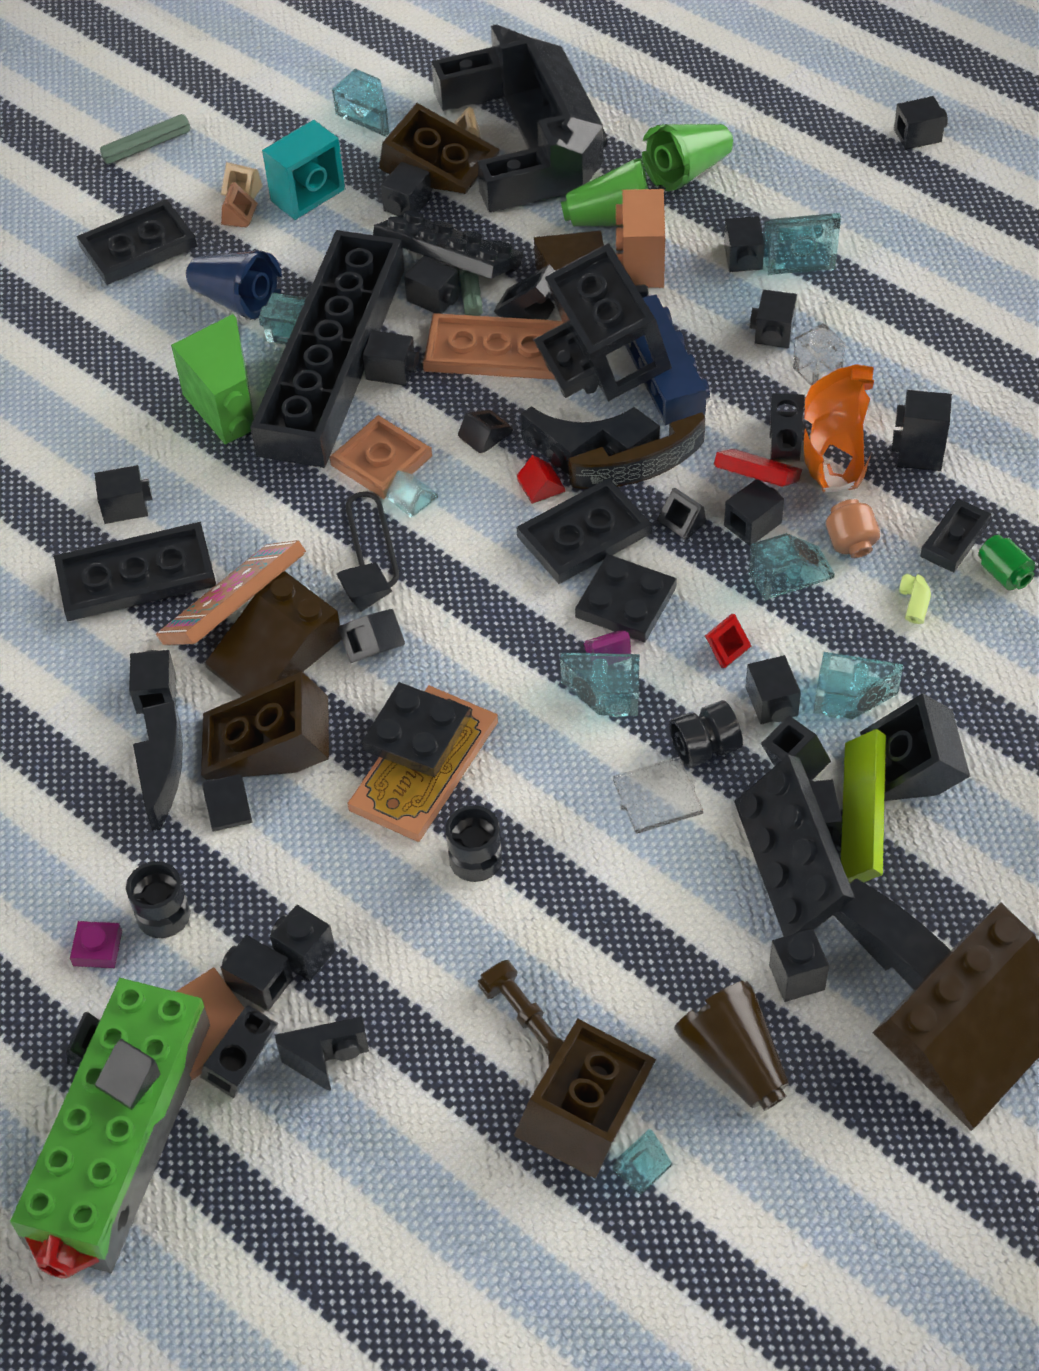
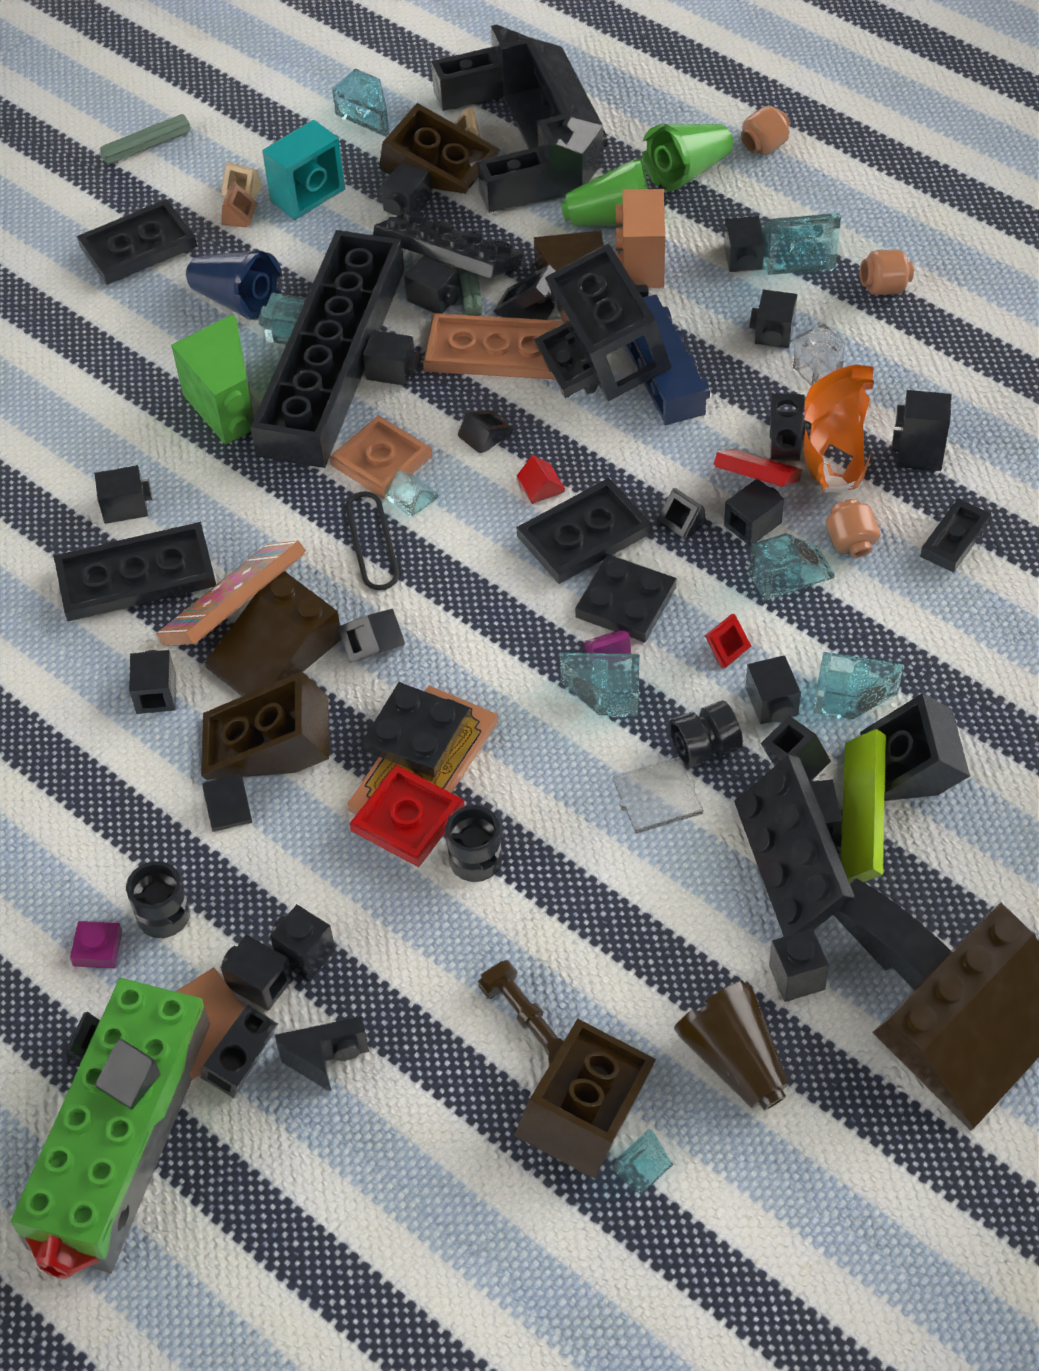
(160, 761): black slope -> none
(364, 584): black slope -> none
(406, 815): none -> red tile
(565, 439): black arch -> none
(642, 461): slope -> none
(765, 130): none -> nougat head
(886, 272): none -> nougat head
(919, 599): yellowish green arm -> none
(920, 122): black brick -> none
(1007, 562): green brick -> none

